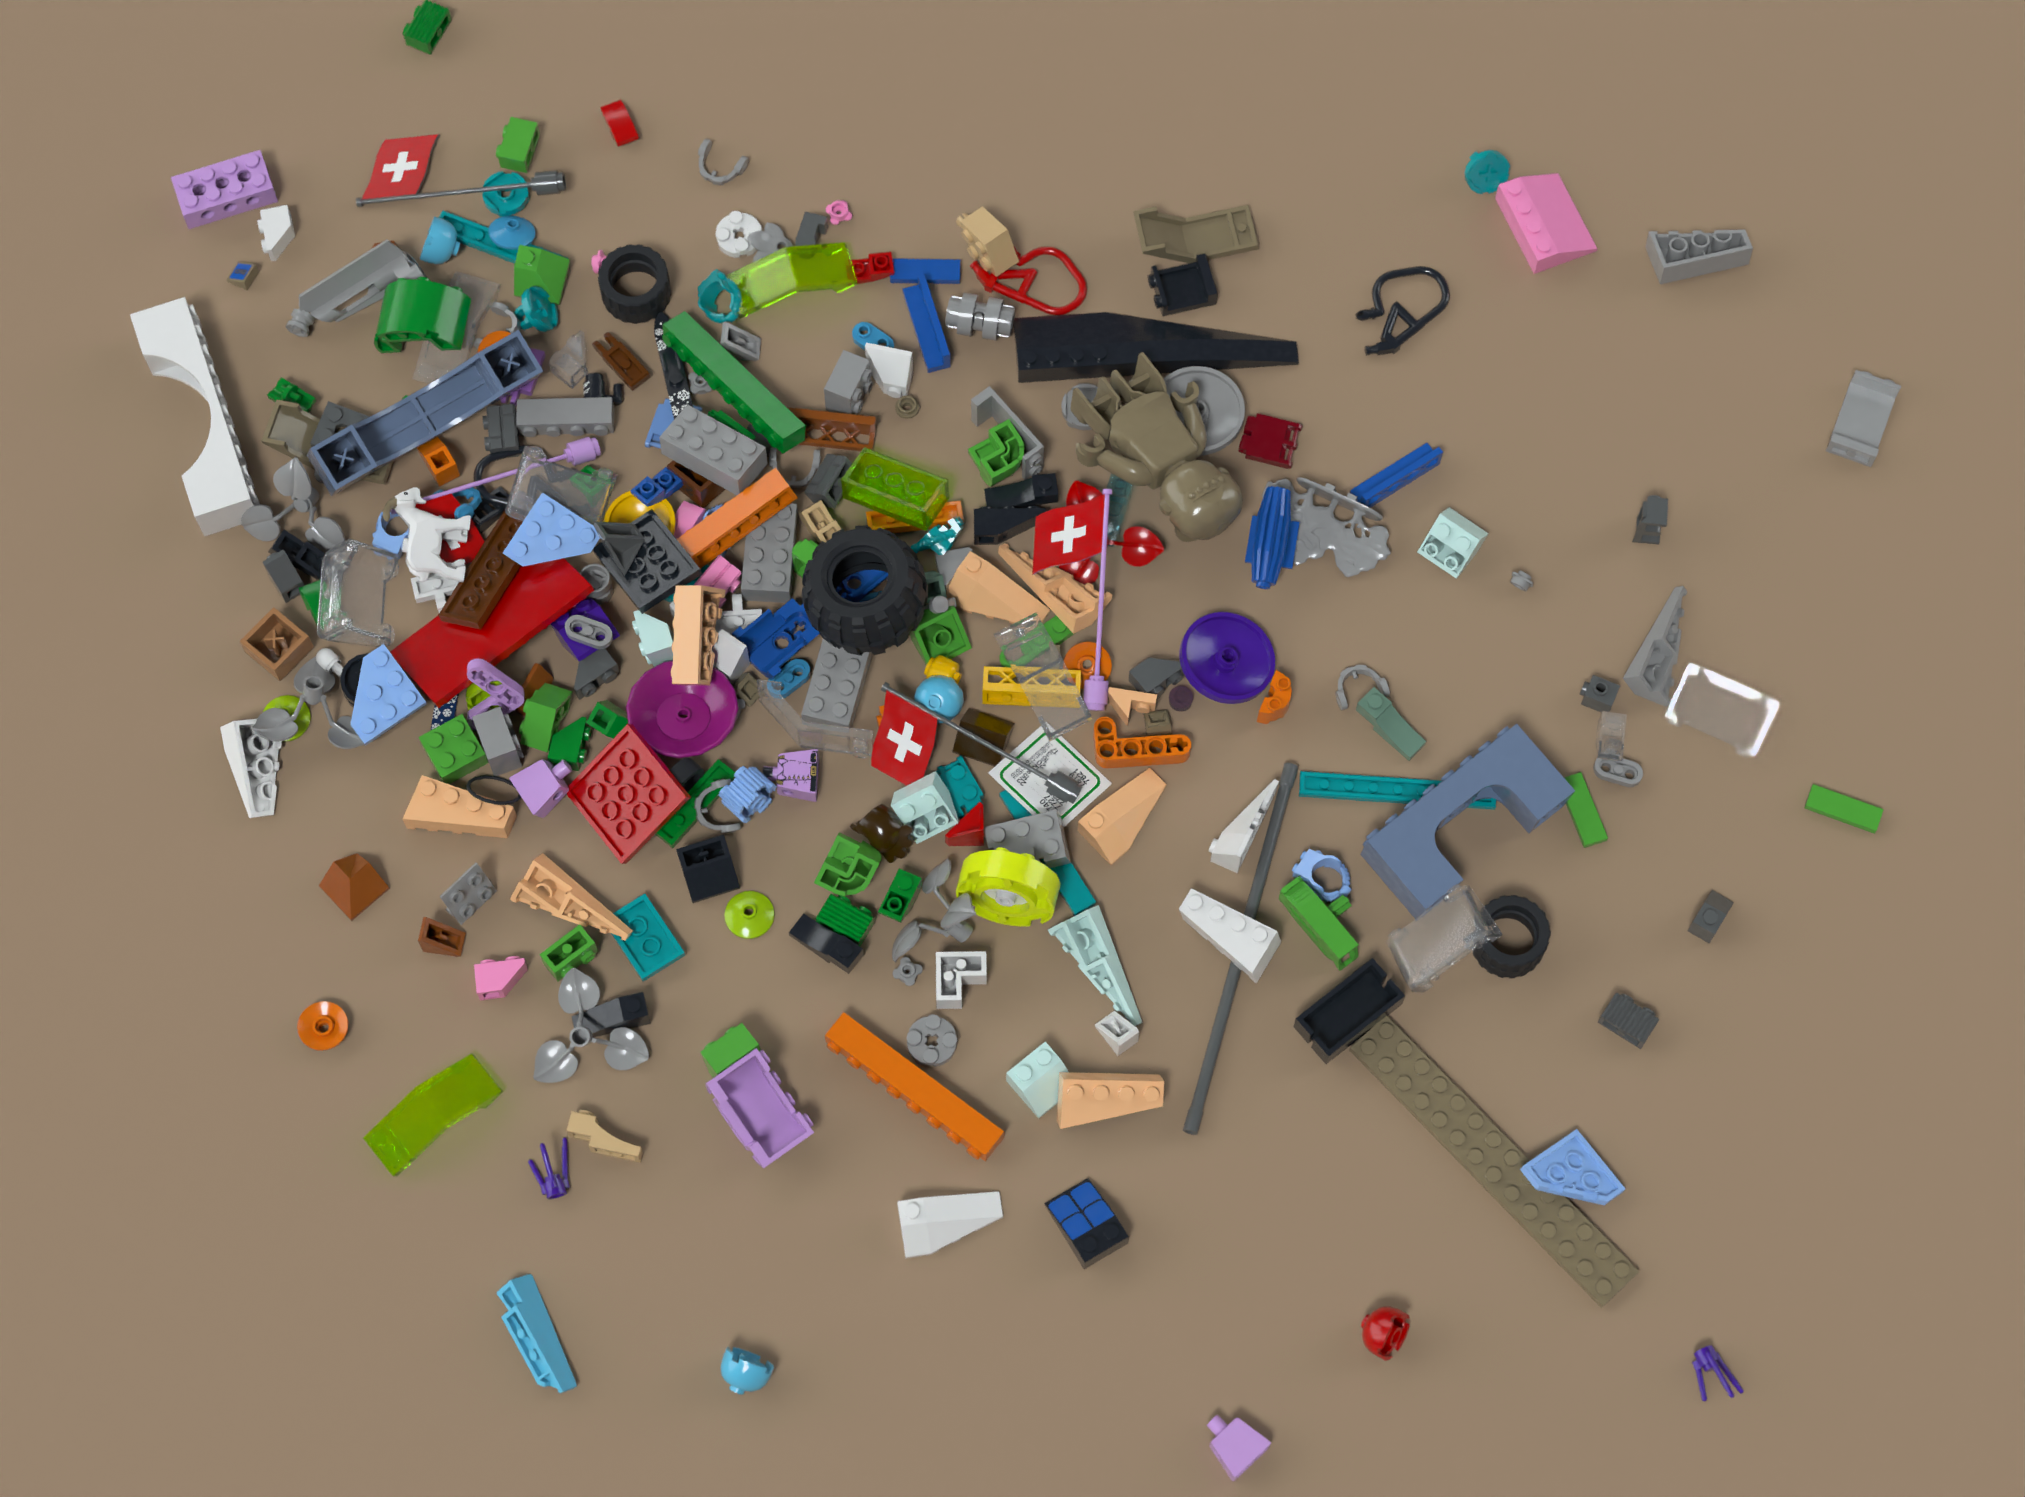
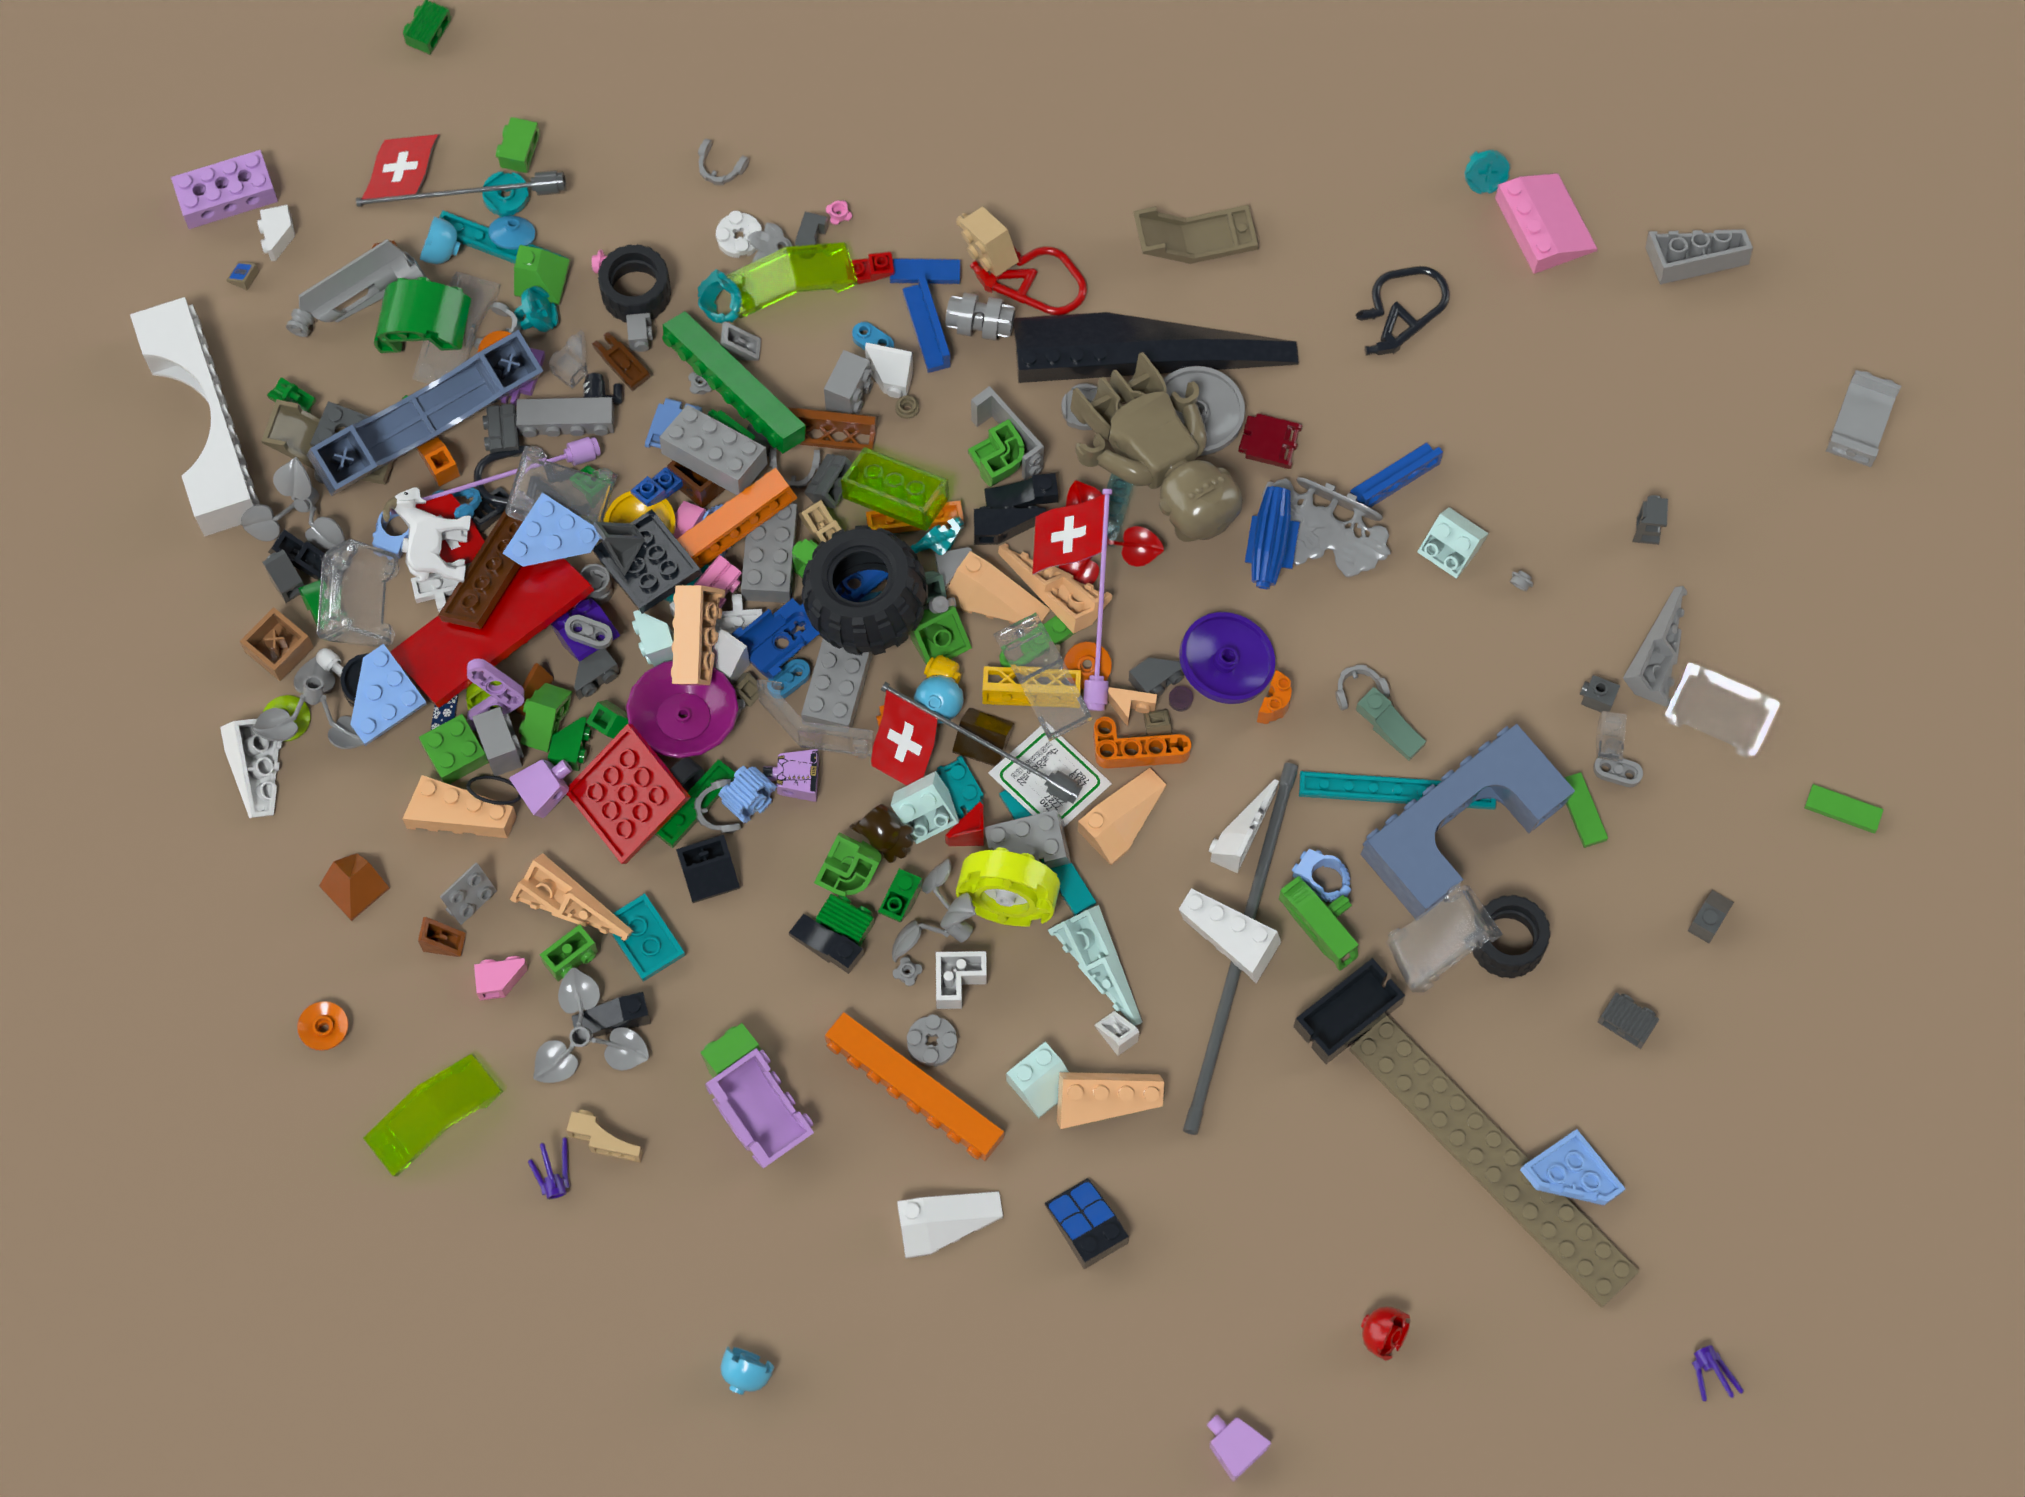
(535, 1334): medium azure wedge -> none
(619, 123): red slope -> none
(639, 331): none -> light grey brick
(672, 370): black piece -> none
(749, 925): lime dish -> none
(1183, 287): black panel -> none

